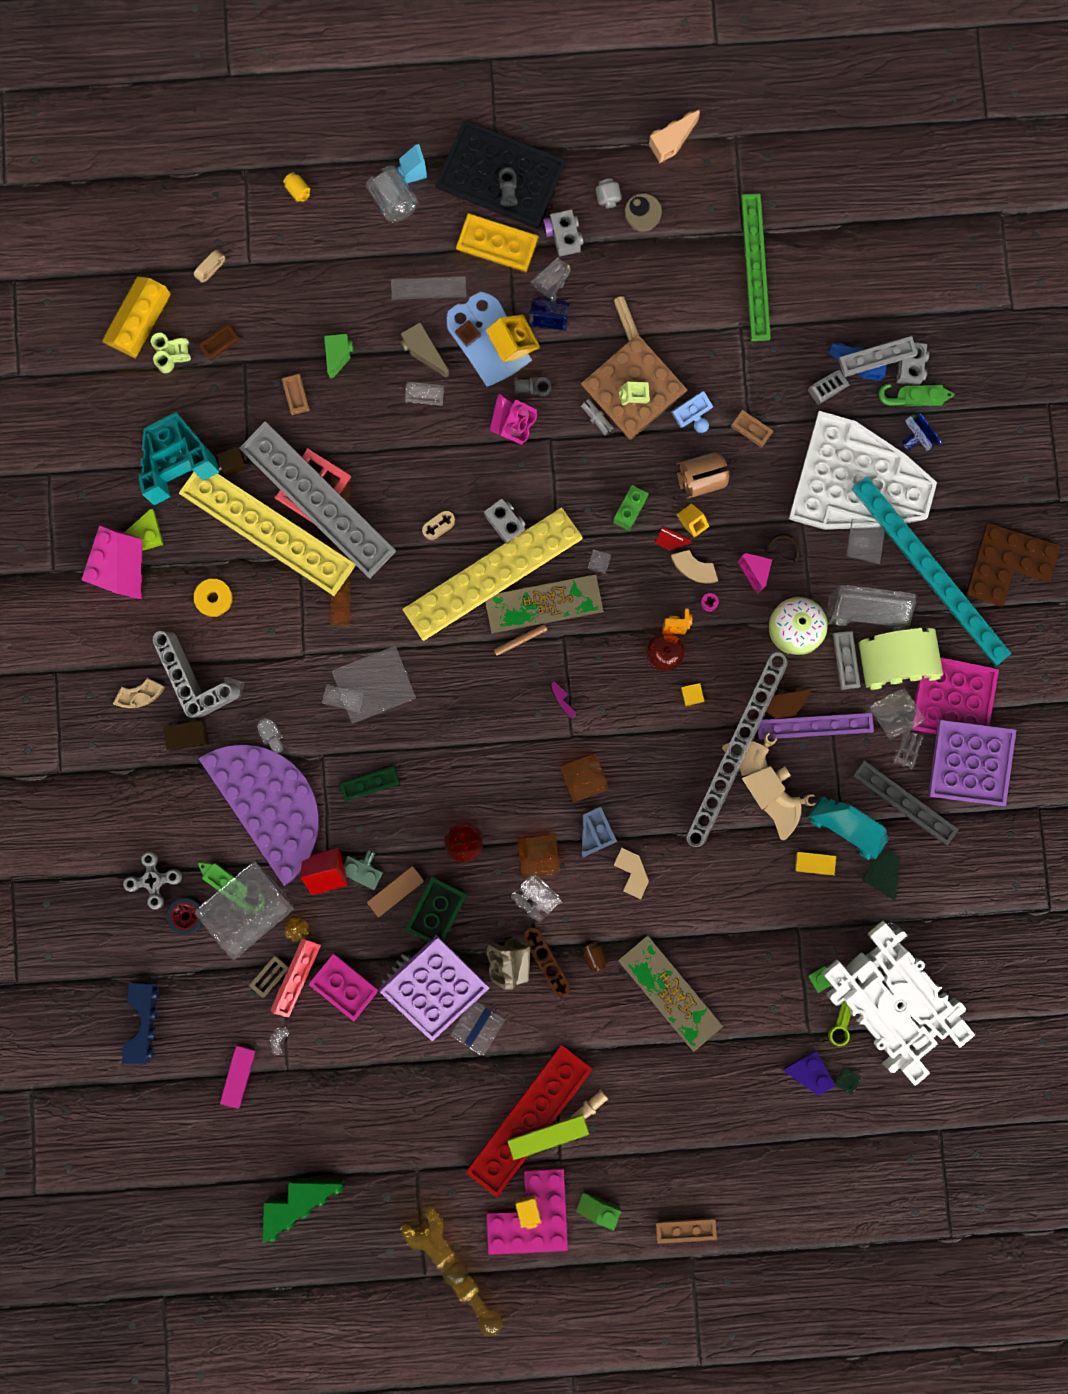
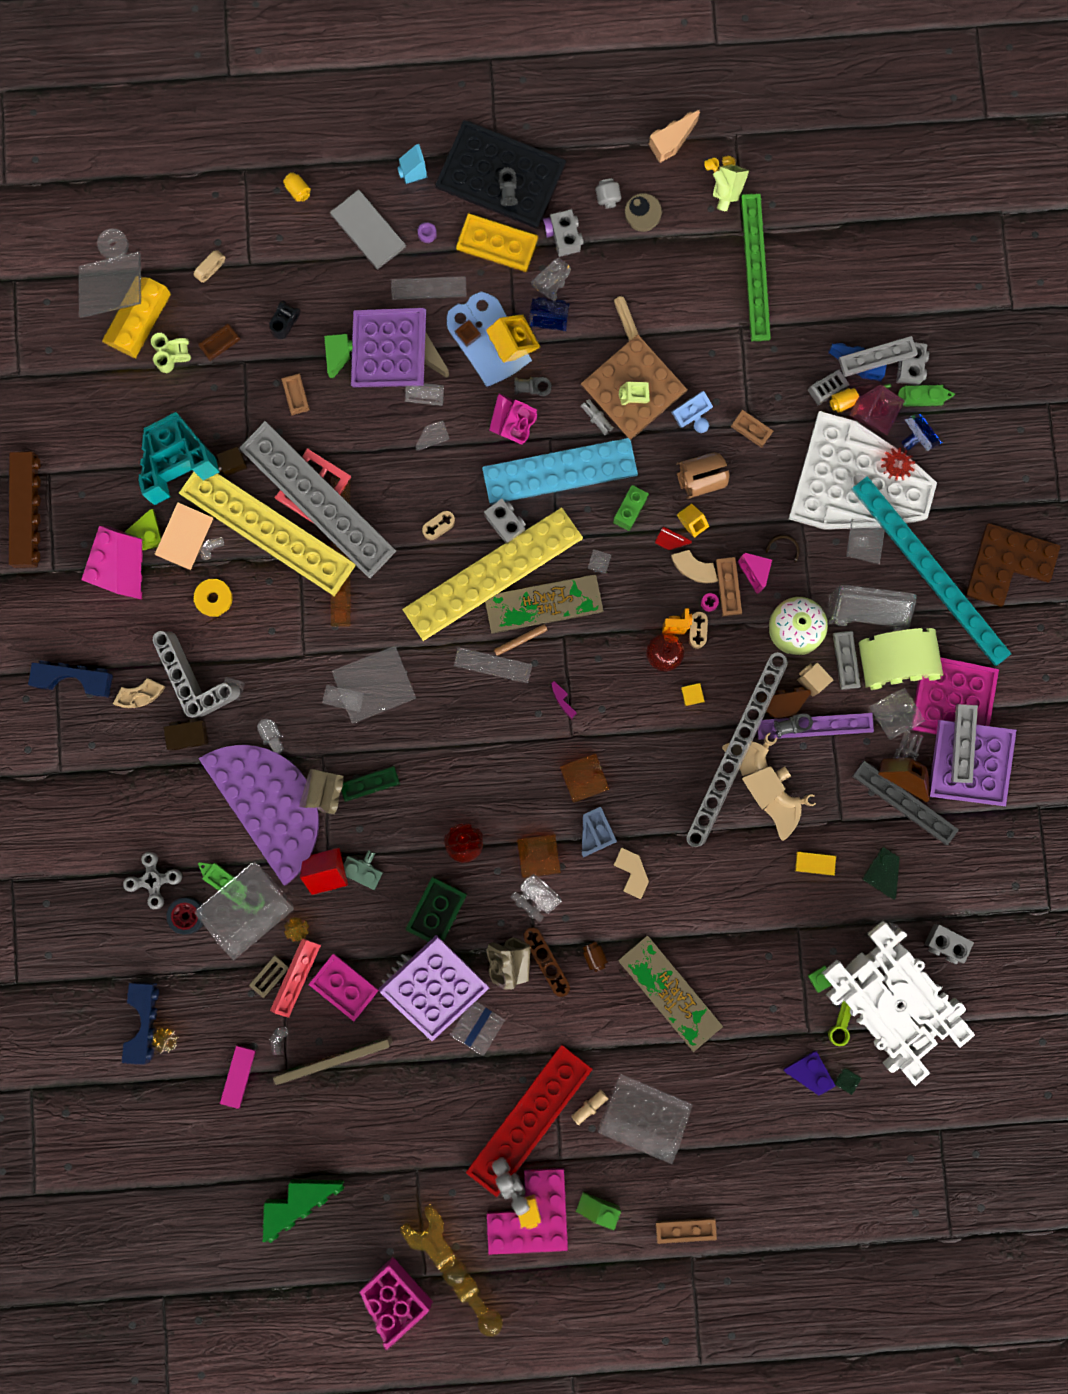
(24, 509): none -> reddish brown brick
(46, 676): none -> dark blue arch
(108, 237): none -> clear piece
(110, 284): none -> clear piece
(165, 1040): none -> clear yellow gear
(184, 536): none -> light nougat tile
(208, 546): none -> clear arm
(284, 316): none -> black piece
(322, 791): none -> dark tan piece
(333, 1060): none -> dark tan tile
(368, 229): none -> light grey tile
(388, 347): none -> medium lavender plate
(392, 194): clear cylinder -> none
(394, 1301): none -> dark pink wedge
(395, 891): medium nougat tile -> none
(427, 232): none -> medium lavender tile
(432, 435): none -> clear tile
(493, 665): none -> clear tile
(510, 1186): none -> light grey gear
(548, 1137): lime tile -> none
(560, 471): none -> medium azure plate
(645, 1118): none -> clear slope
(703, 630): none -> tan beam
(728, 586): none -> medium nougat plate
(729, 180): none -> yellowish green torso
(791, 725): none -> dark grey connector
(814, 678): none -> tan brick
(844, 399): none -> yellow brick
(851, 825): teal wedge -> none
(877, 409): none -> clear pink slope
(897, 472): none -> clear red gear
(907, 775): none -> reddish brown slope
(950, 940): none -> light grey brick
(964, 743): none -> light grey plate

